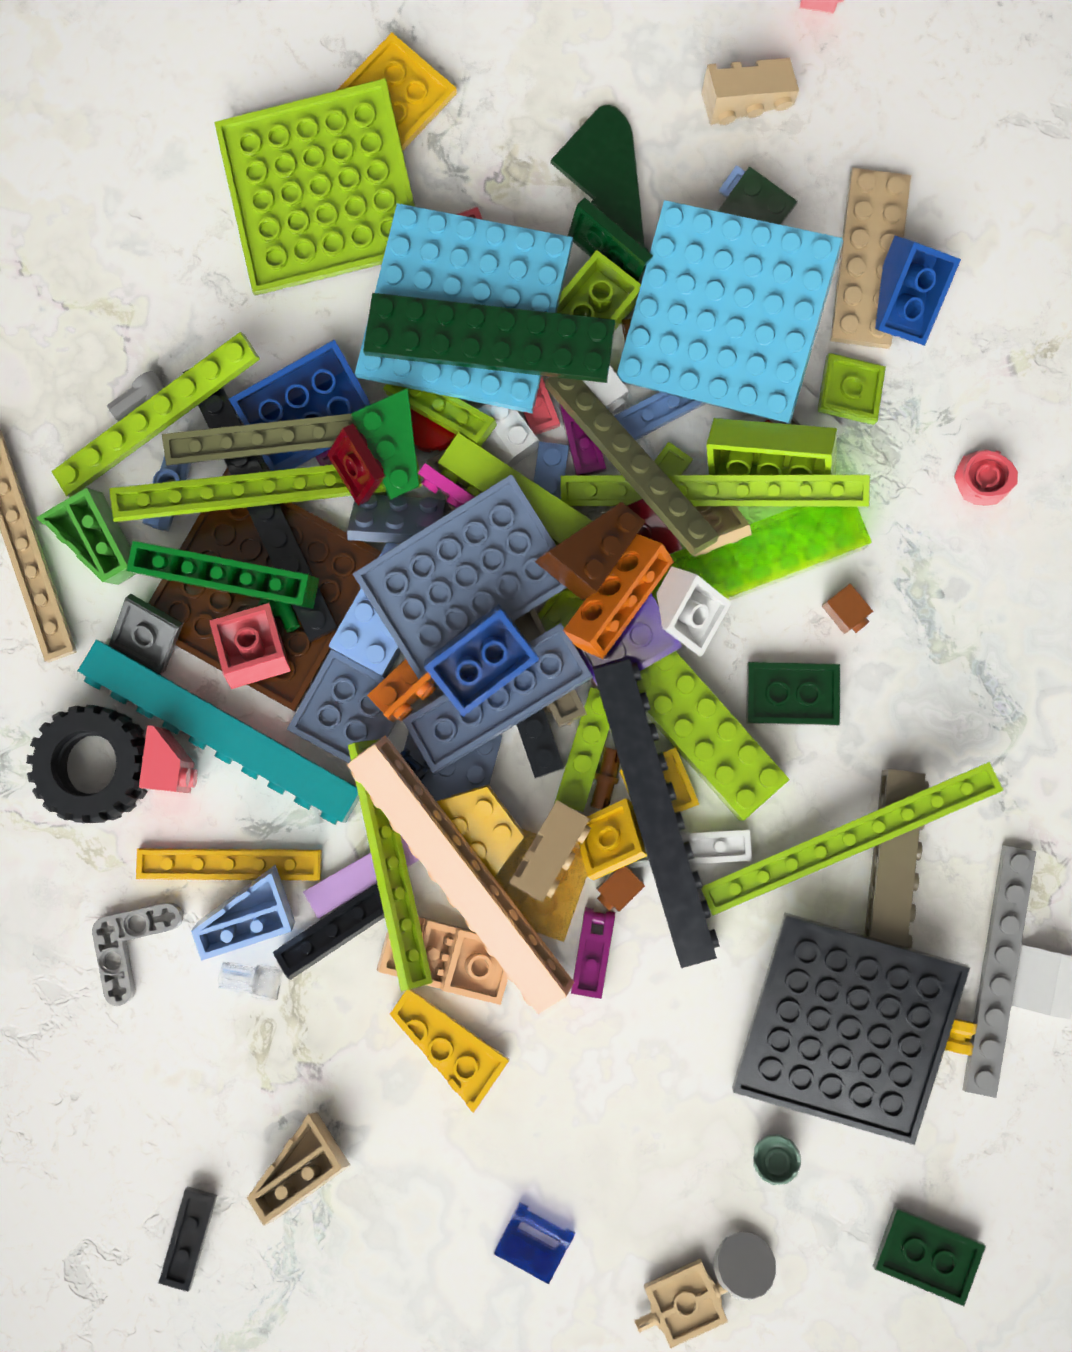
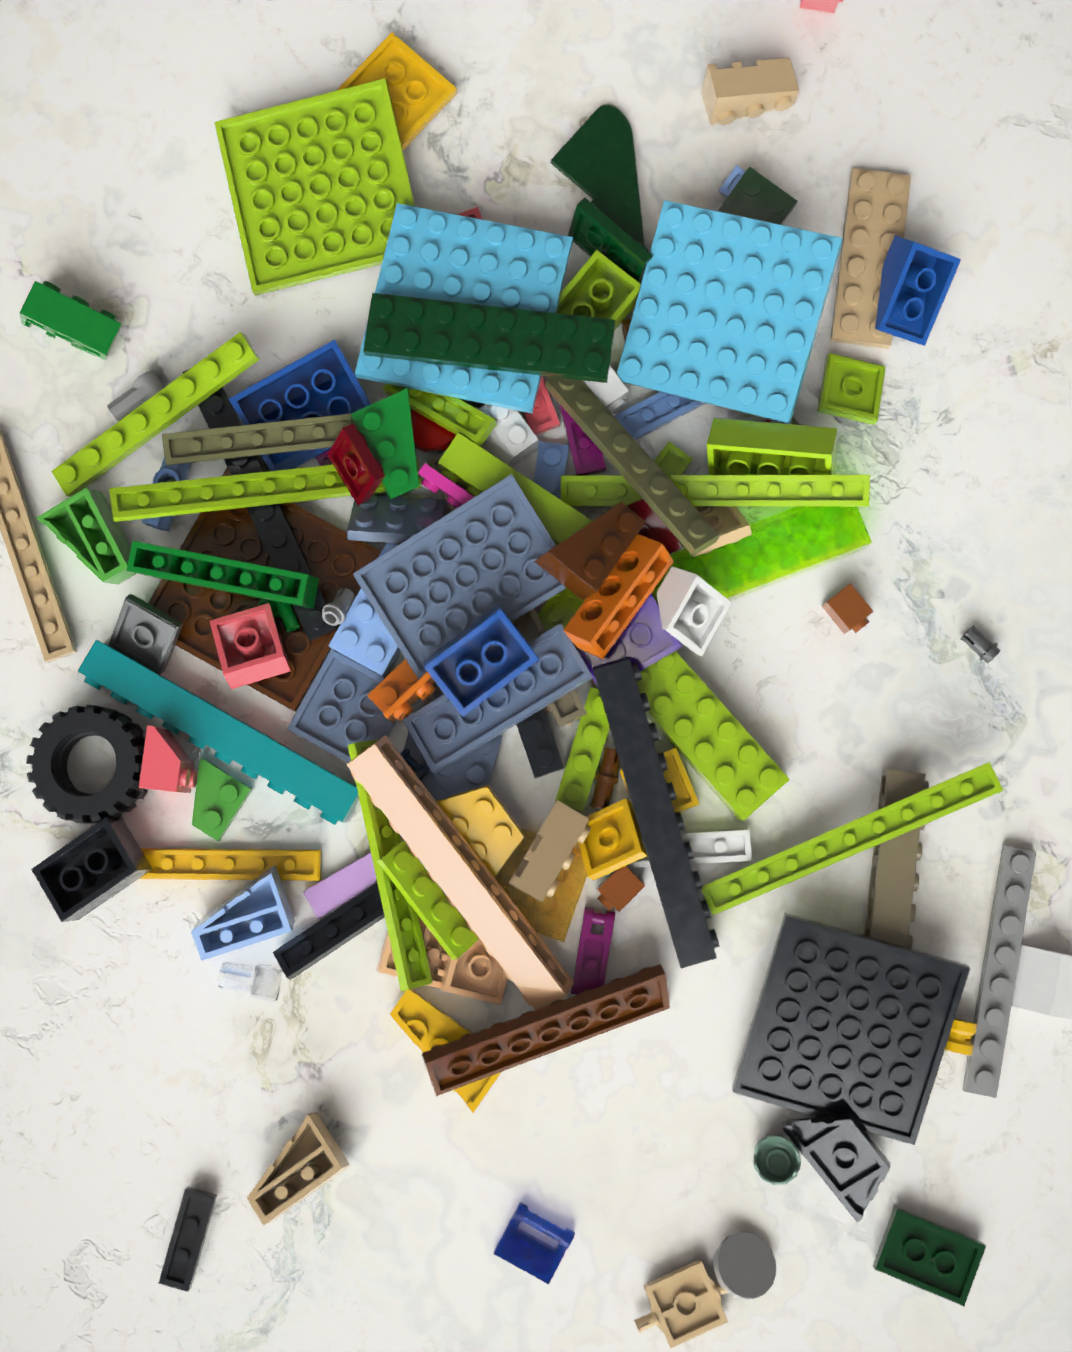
(70, 319): none -> green wedge
(91, 869): none -> black brick
(122, 933): light grey beam -> none
(217, 799): none -> bright green wing
(335, 611): none -> light grey pin
(428, 900): none -> lime plate
(547, 1029): none -> reddish brown plate
(793, 693): dark green plate -> none
(842, 1157): none -> wing
(980, 644): none -> dark grey pin
(985, 477): coral hat -> none

